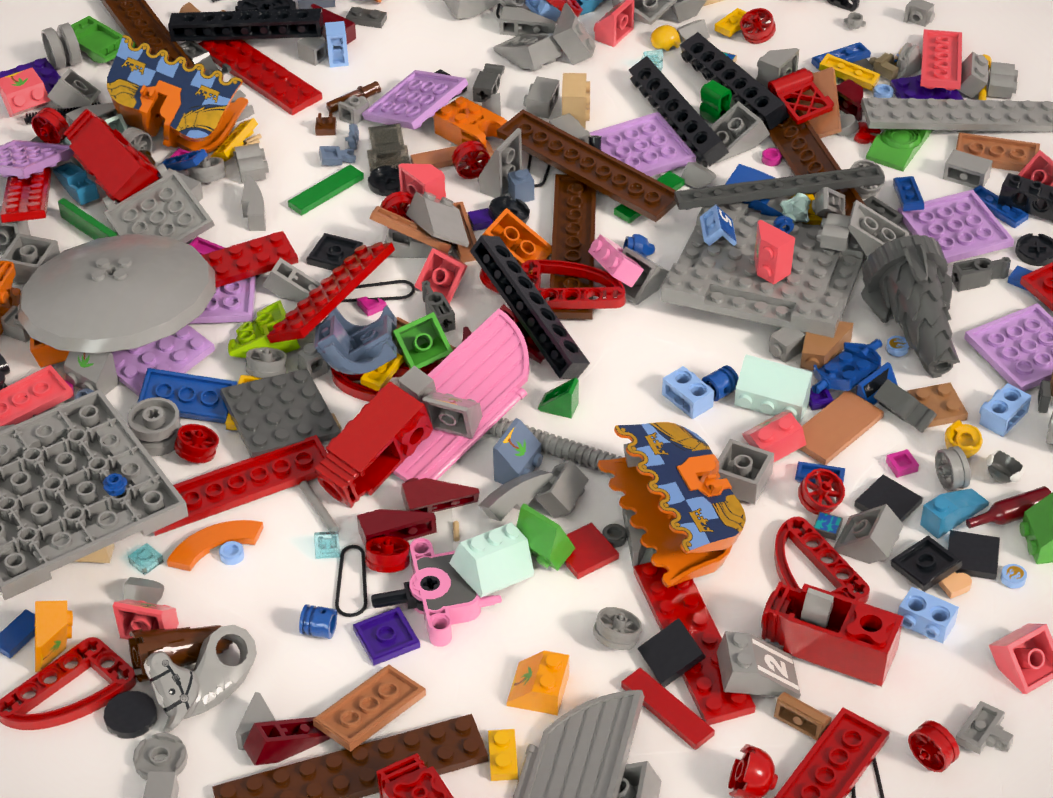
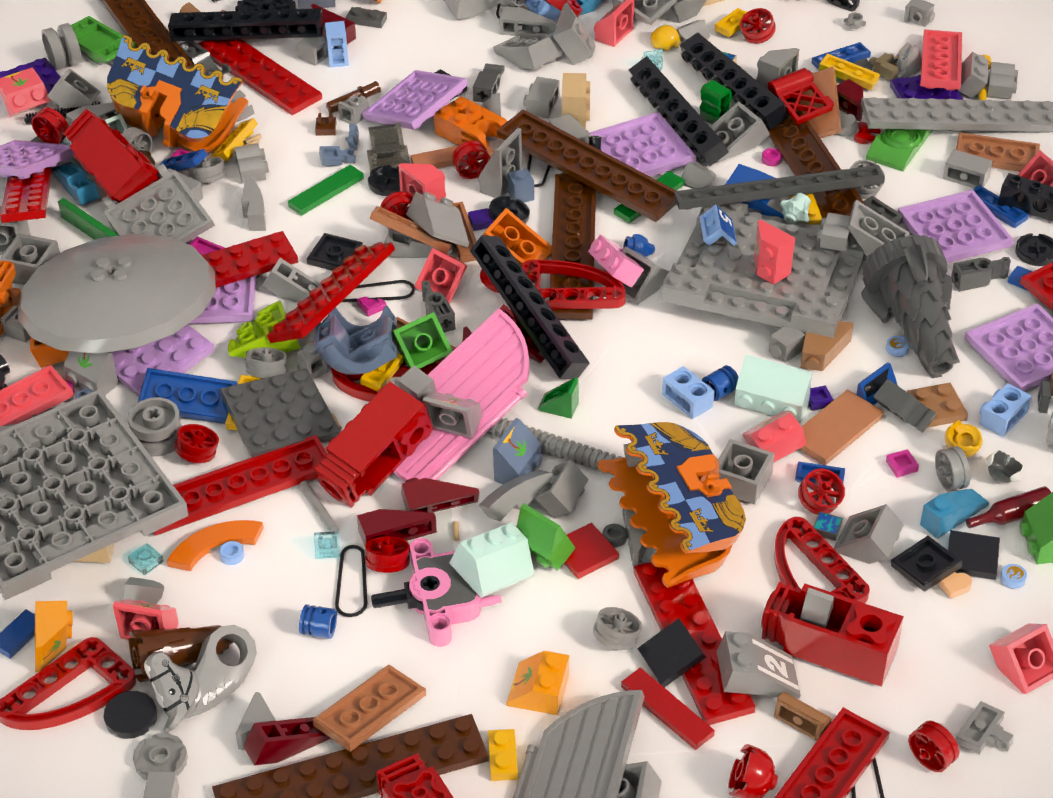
(115, 484): blue plate -> none
(386, 636): dark purple tile -> none
(780, 221): blue plate -> none
(827, 202): light grey slope -> none
(848, 367): blue plate -> none
(883, 91): light blue tile -> none
(889, 492): black tile -> none
(908, 193): blue tile -> none
(928, 614): light blue brick -> none

